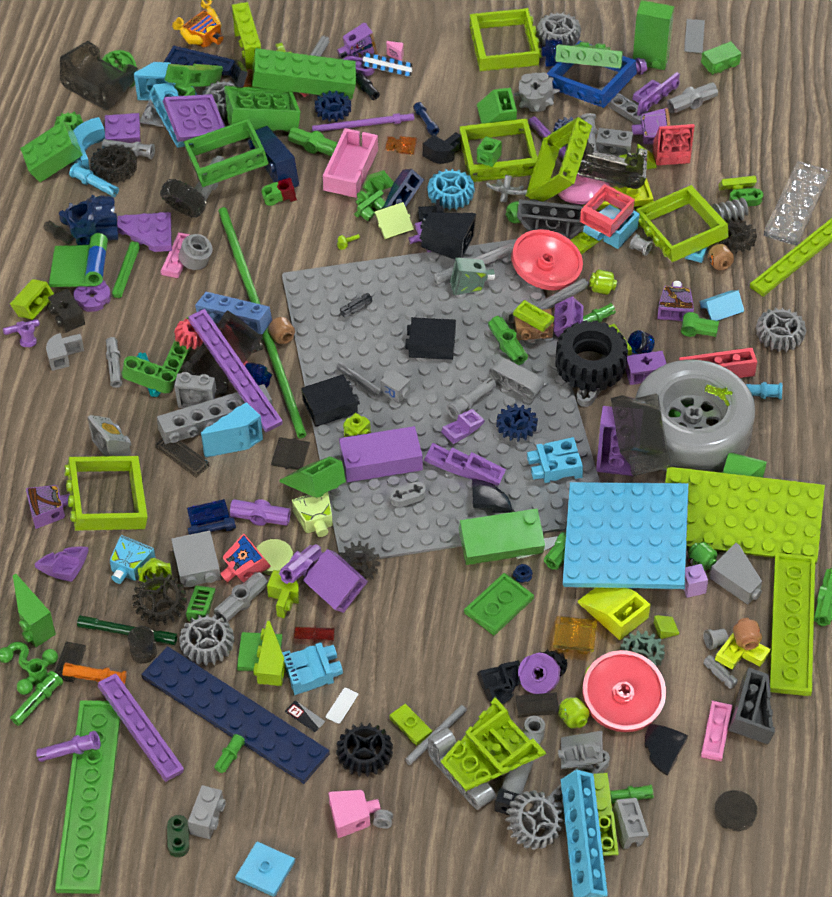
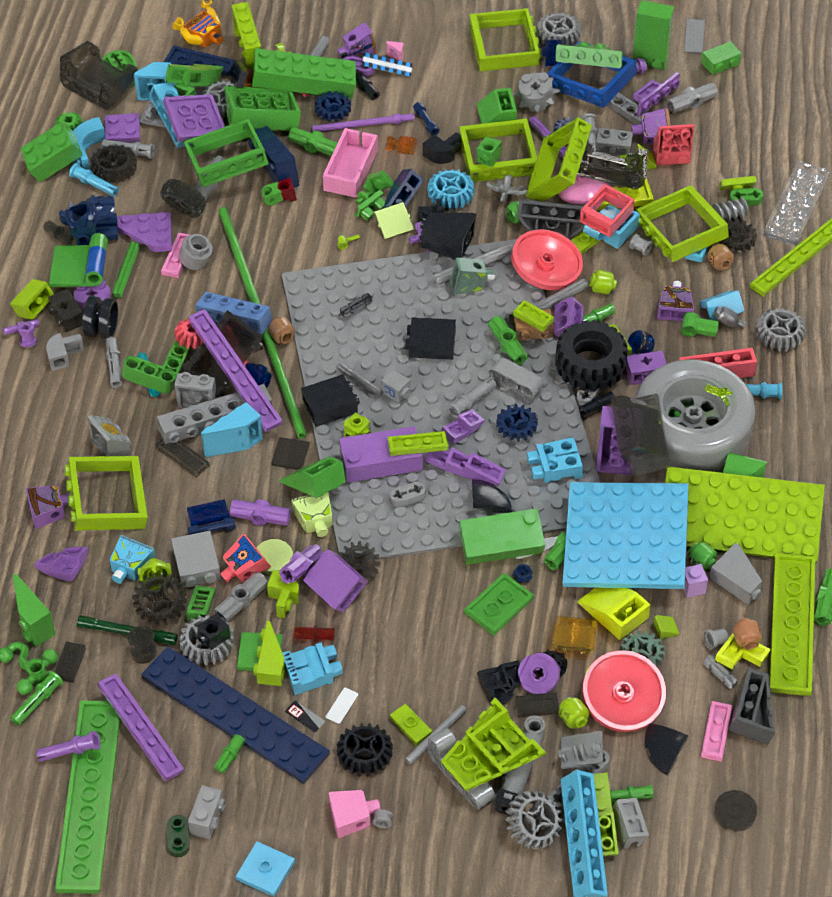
(90, 673): orange pin -> none
(100, 317): none -> black wheel
(213, 624): none -> black brick
(417, 443): none -> lime tile
(596, 404): none -> black pin
(728, 317): none -> flat silver plant

